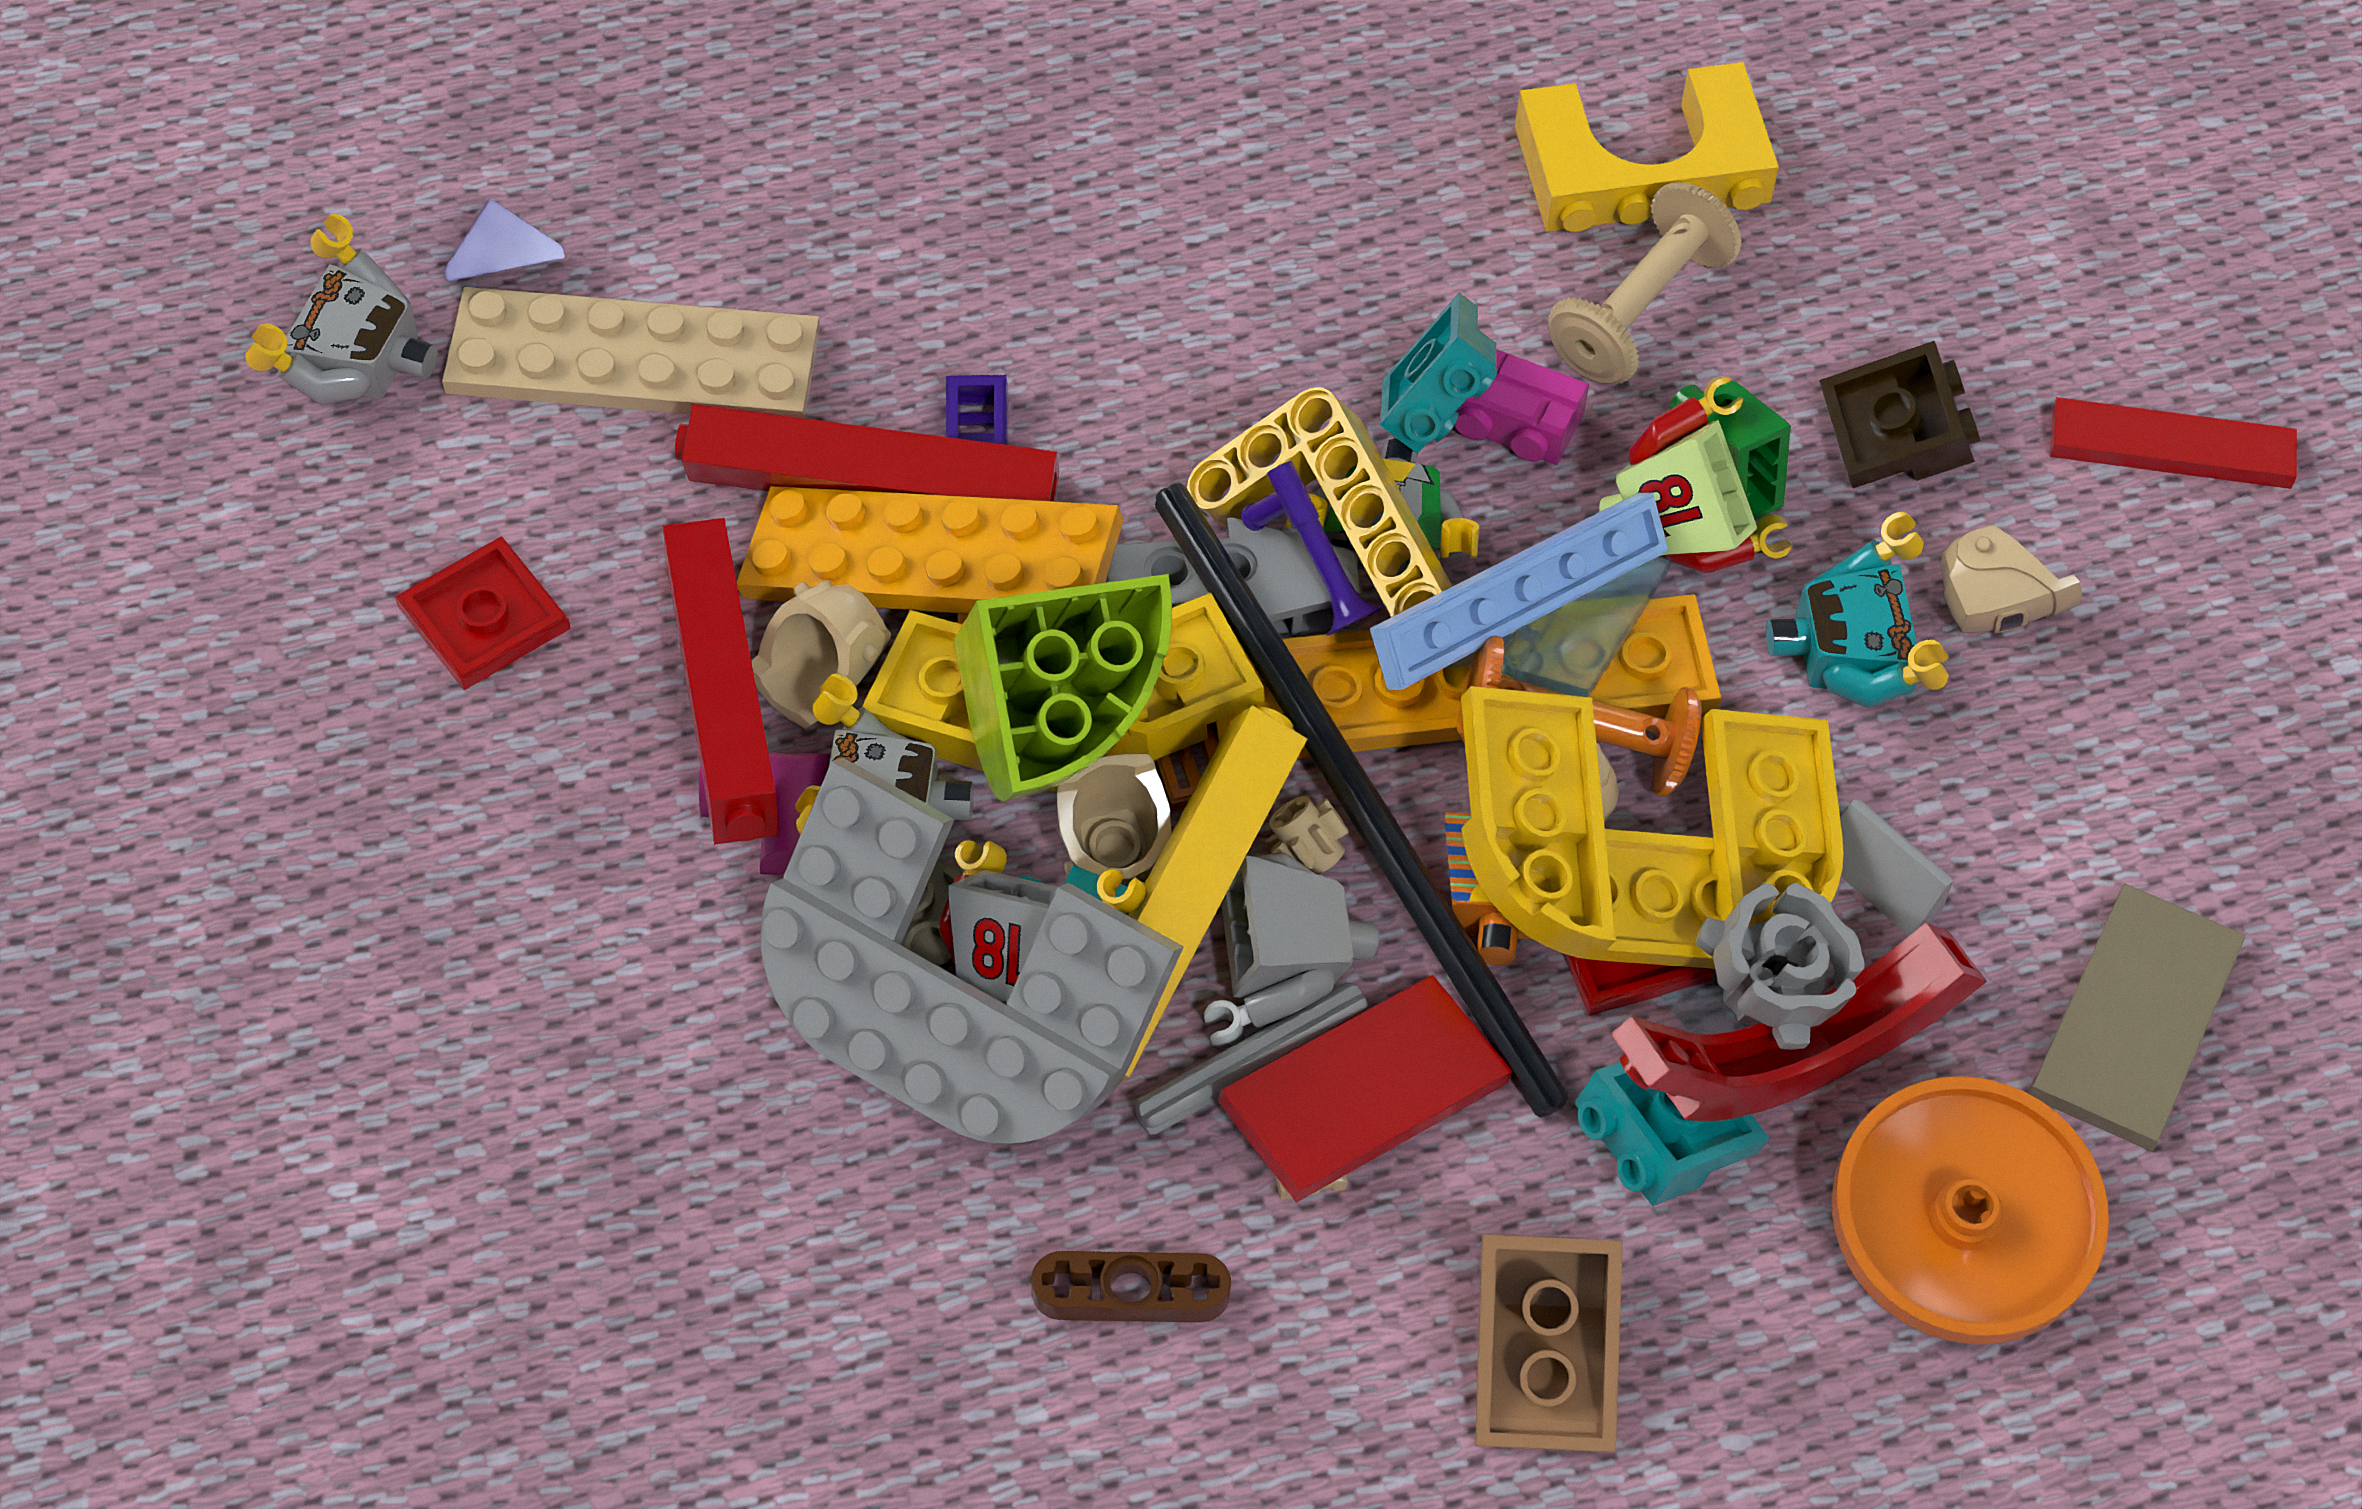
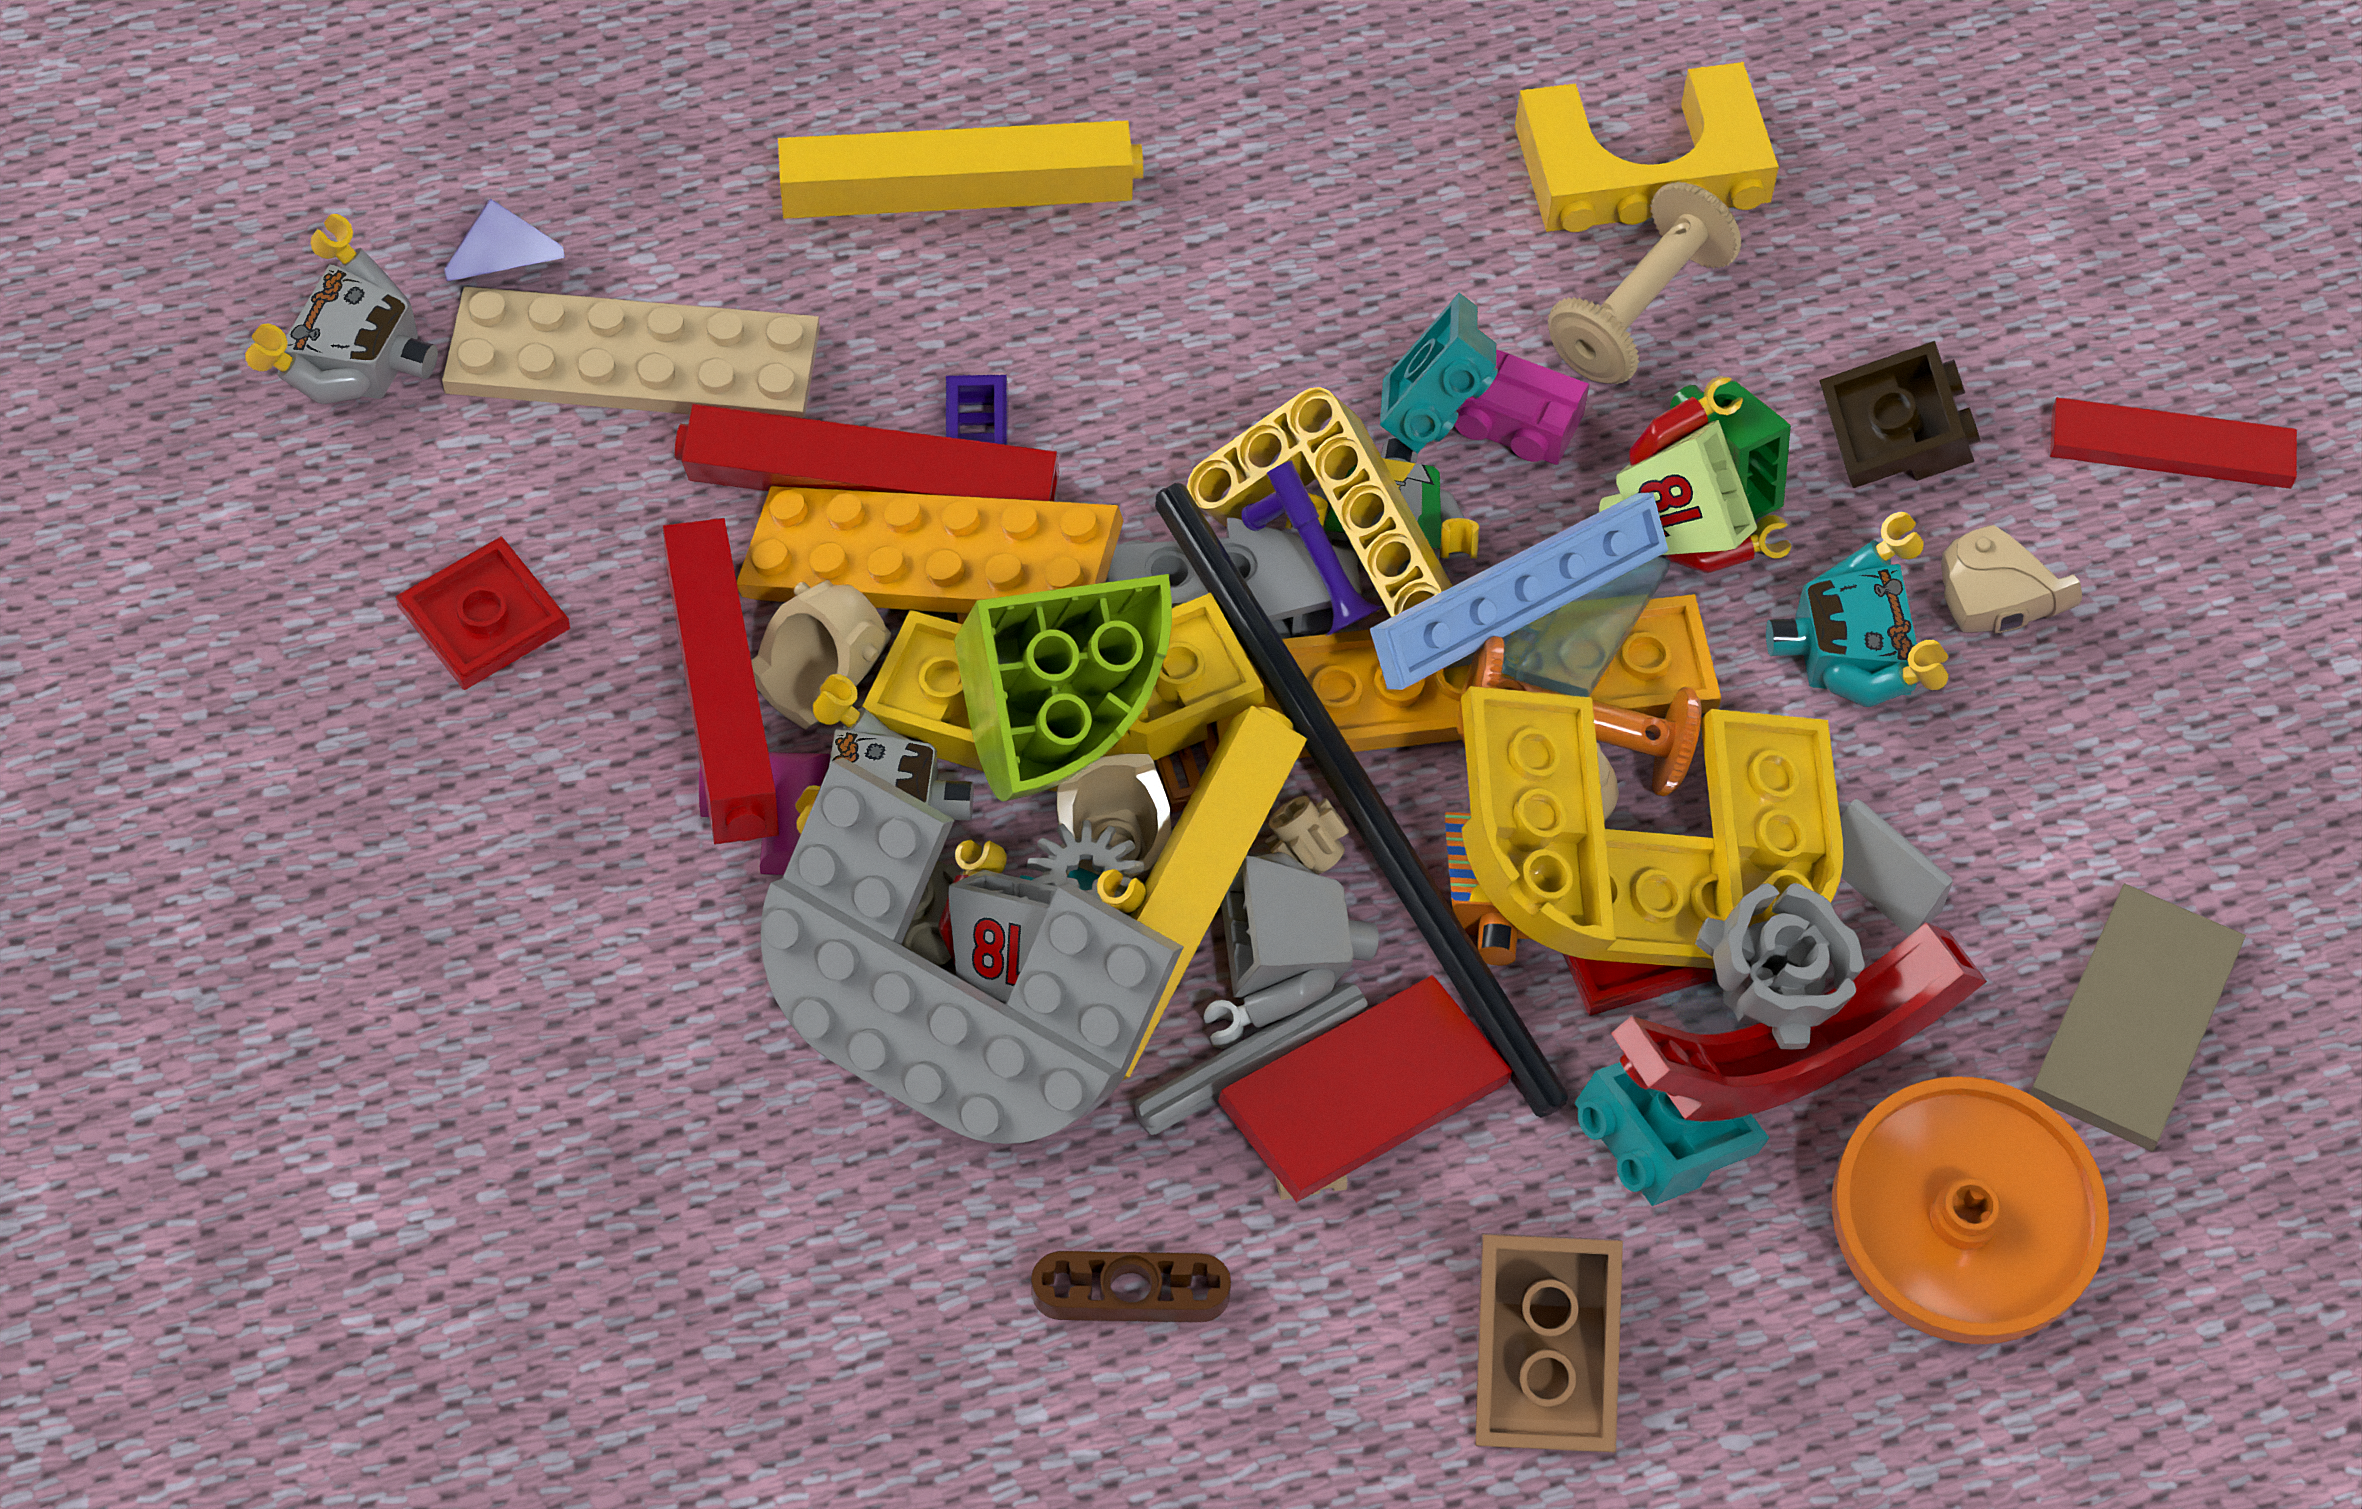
(958, 169): none -> yellow brick
(1067, 857): none -> light grey gear

